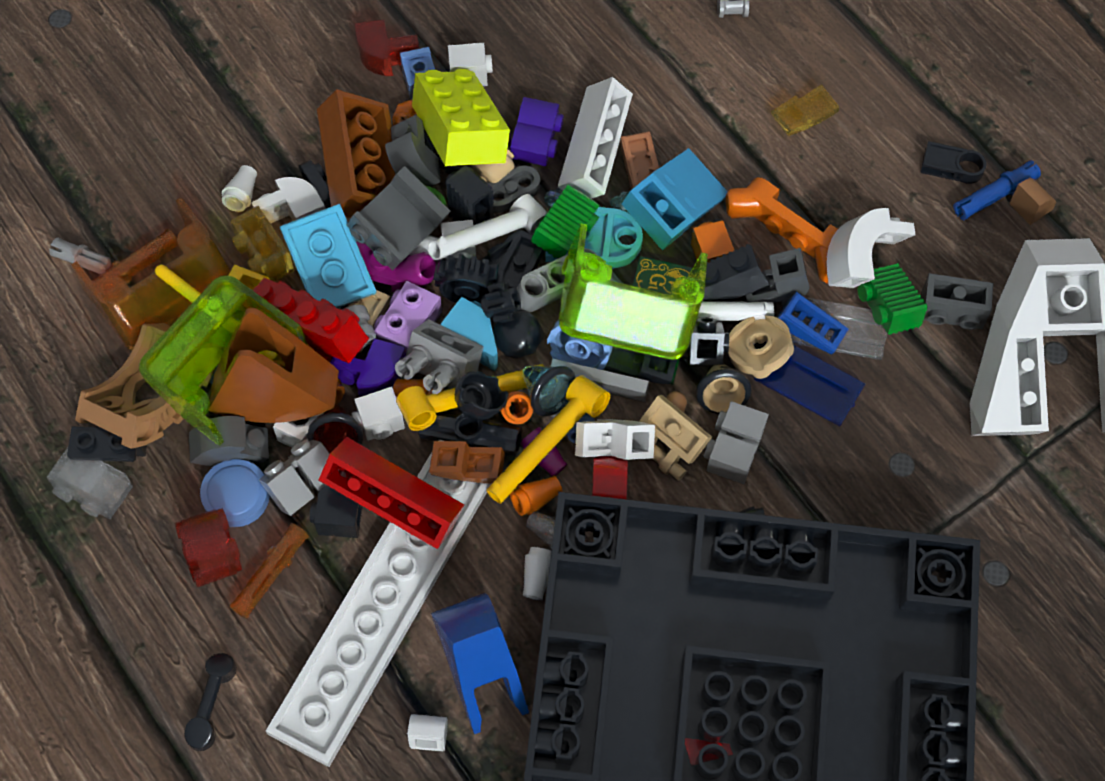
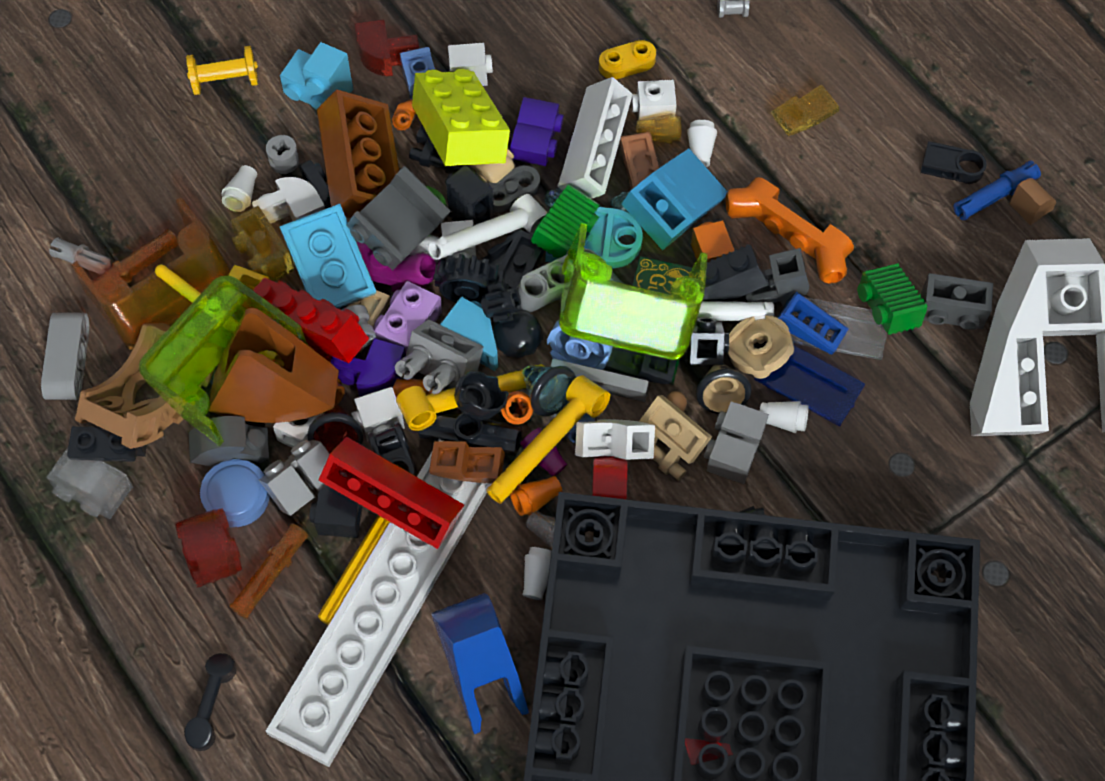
(65, 356): none -> light grey beam
(222, 70): none -> yellow hose
(288, 160): none -> light grey wheel
(316, 75): none -> medium azure brick
(353, 570): none -> yellow axle
(394, 450): none -> black piece
(410, 151): dark grey brick -> none
(427, 732): white brick -> none
(629, 60): none -> yellow plate
(654, 99): none -> white brick
(662, 128): none -> clear yellow cone
(702, 139): none -> white cone
(786, 415): none -> white cone
(852, 245): white arch -> none

